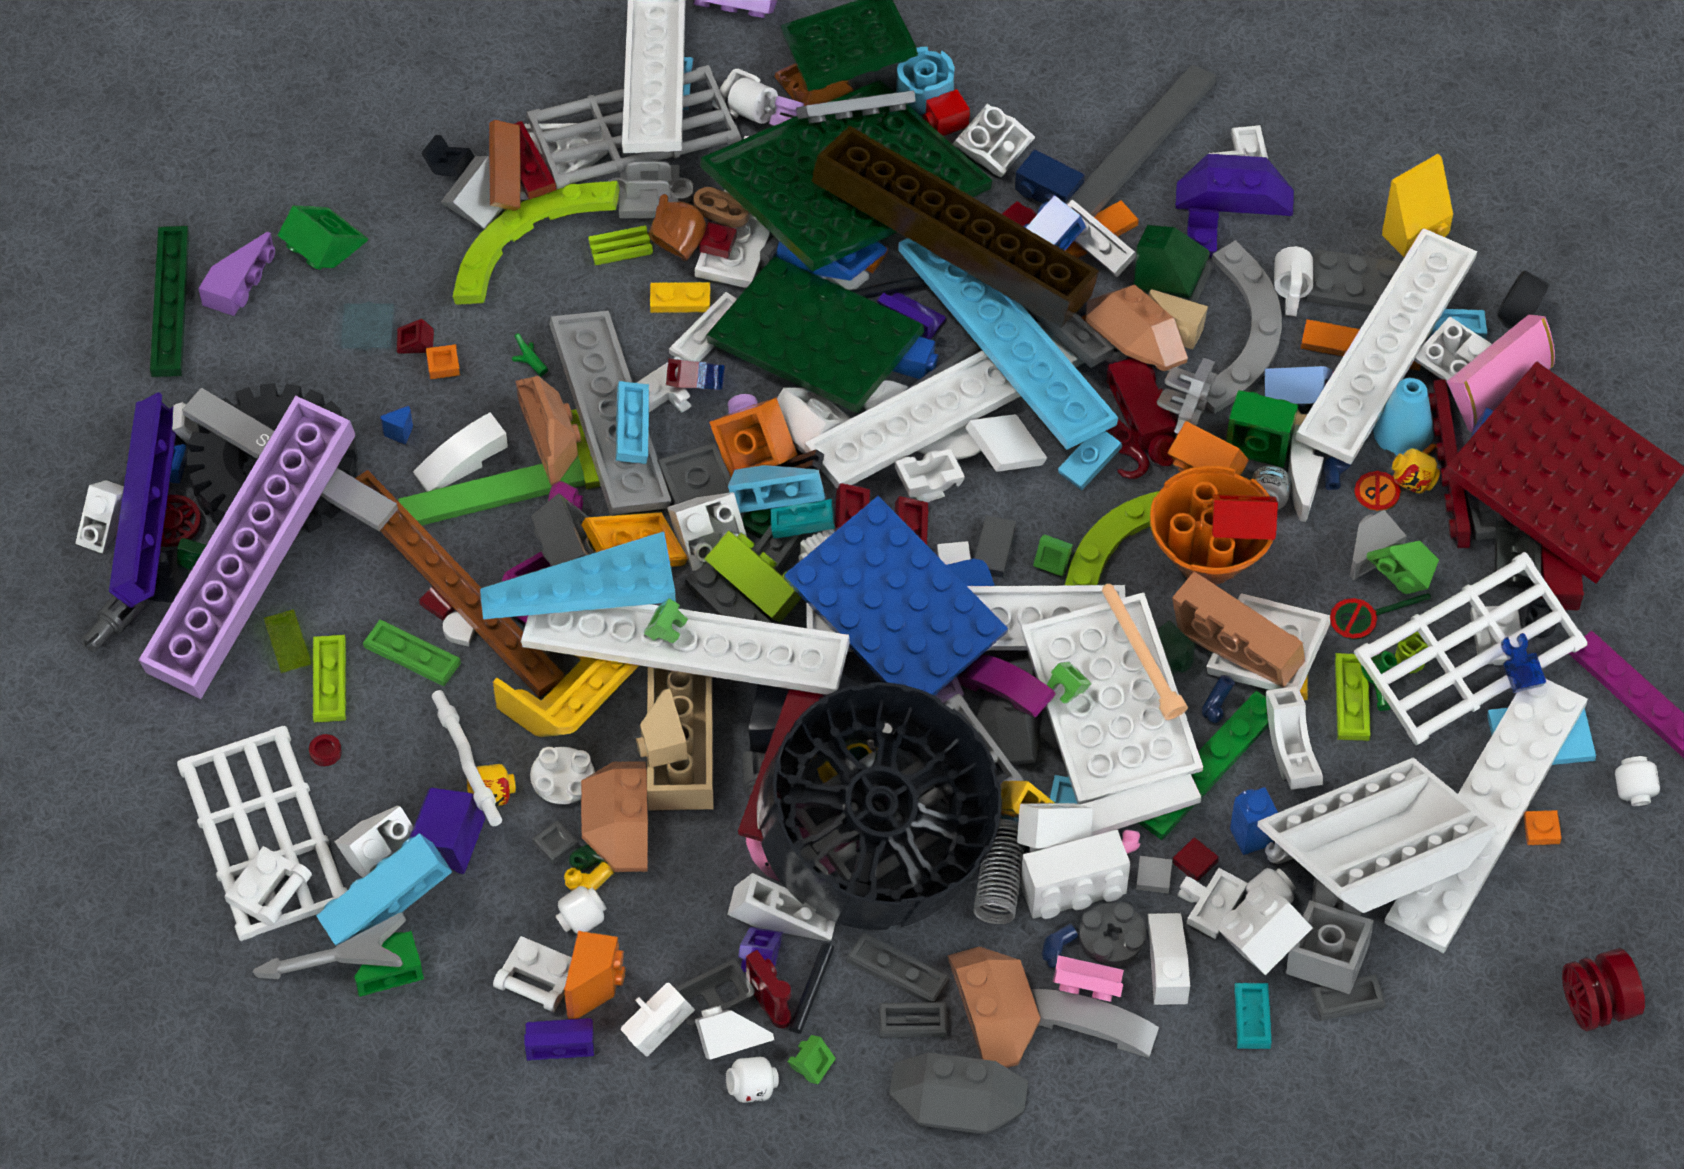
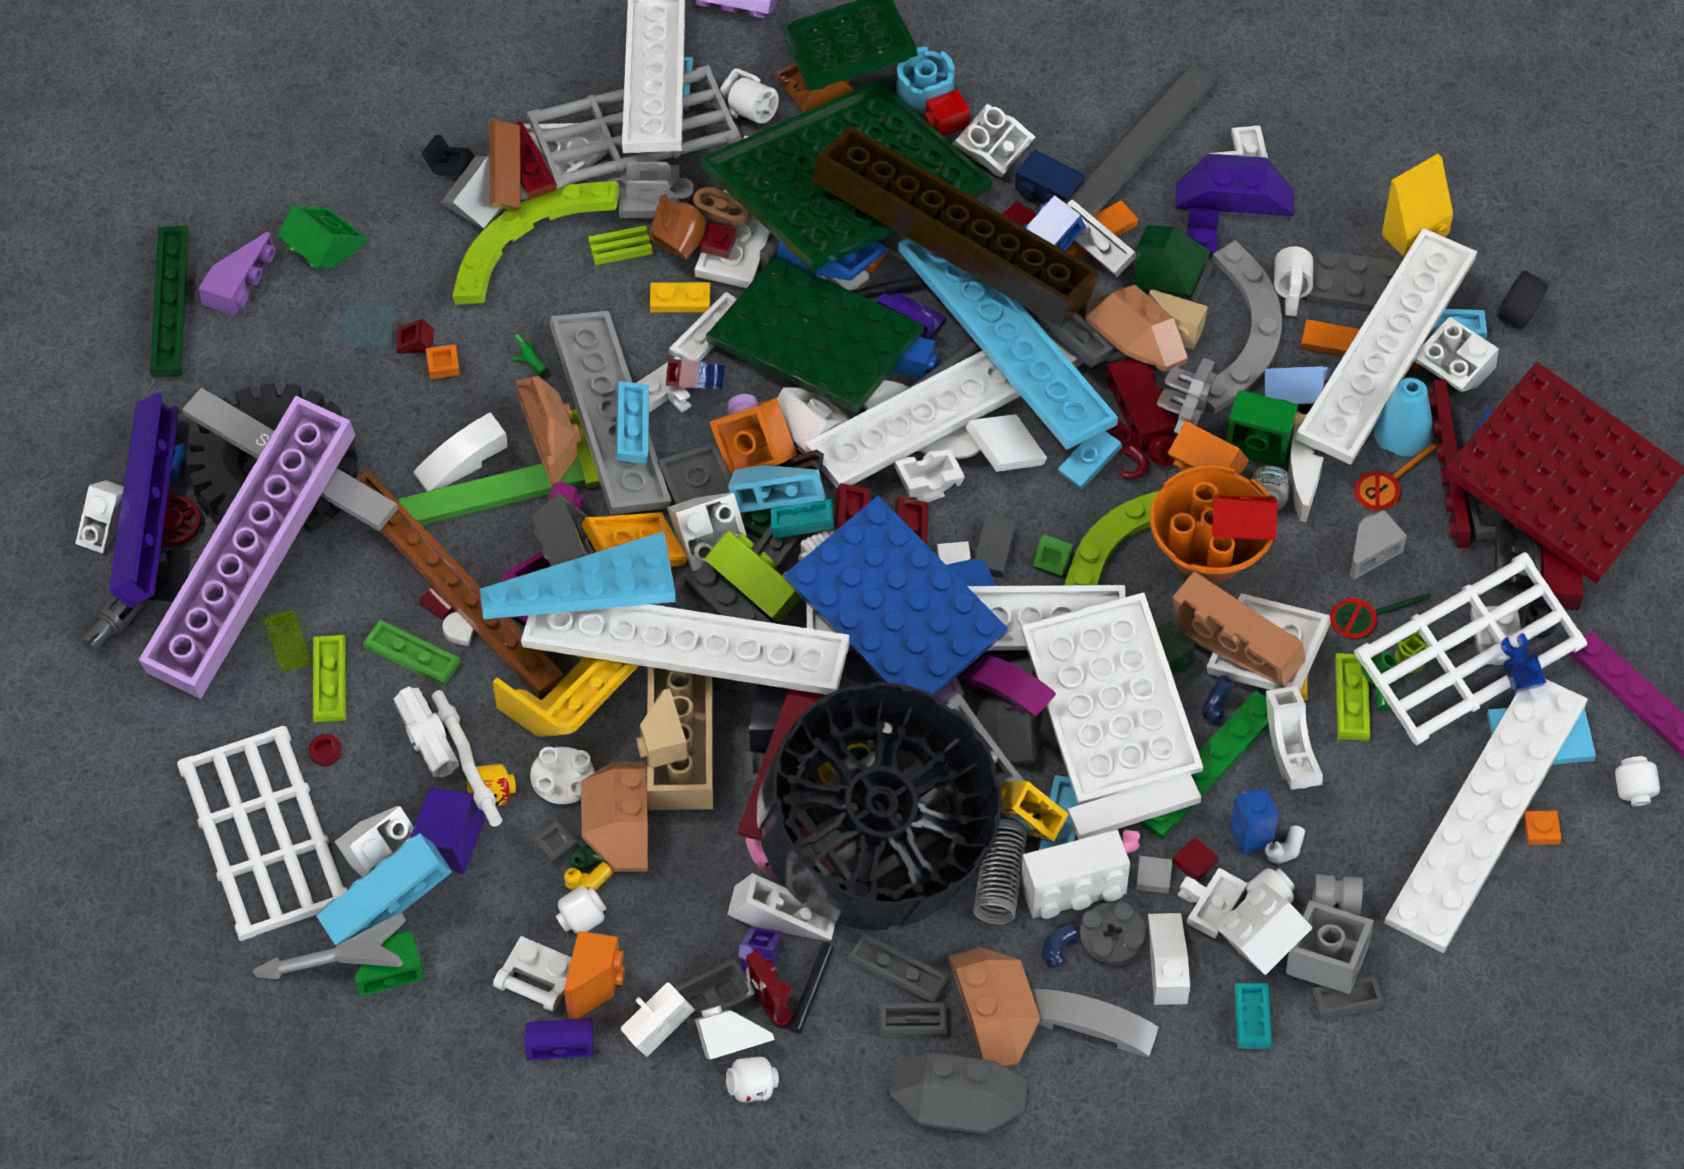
(183, 425): white tile -> none
(189, 552): dark green plate -> none
(259, 882): white plate -> none
(397, 424): blue slope -> none
(426, 732): none -> white piece
(662, 620): bright green tile -> none
(786, 106): lavender wheel -> none
(812, 1059): bright green tile -> none
(844, 108): plate -> none
(1053, 824): white brick -> none
(1070, 678): bright green tile -> none
(1078, 974): bright pink slope -> none
(1170, 703): light nougat piece -> none
(1332, 469): dark blue arm -> none
(1383, 835): white slope -> none
(1406, 565): bright green slope -> none
(1415, 471): yellow head -> none
(1500, 367): bright pink slope -> none
(1603, 989): dark red wheel -> none

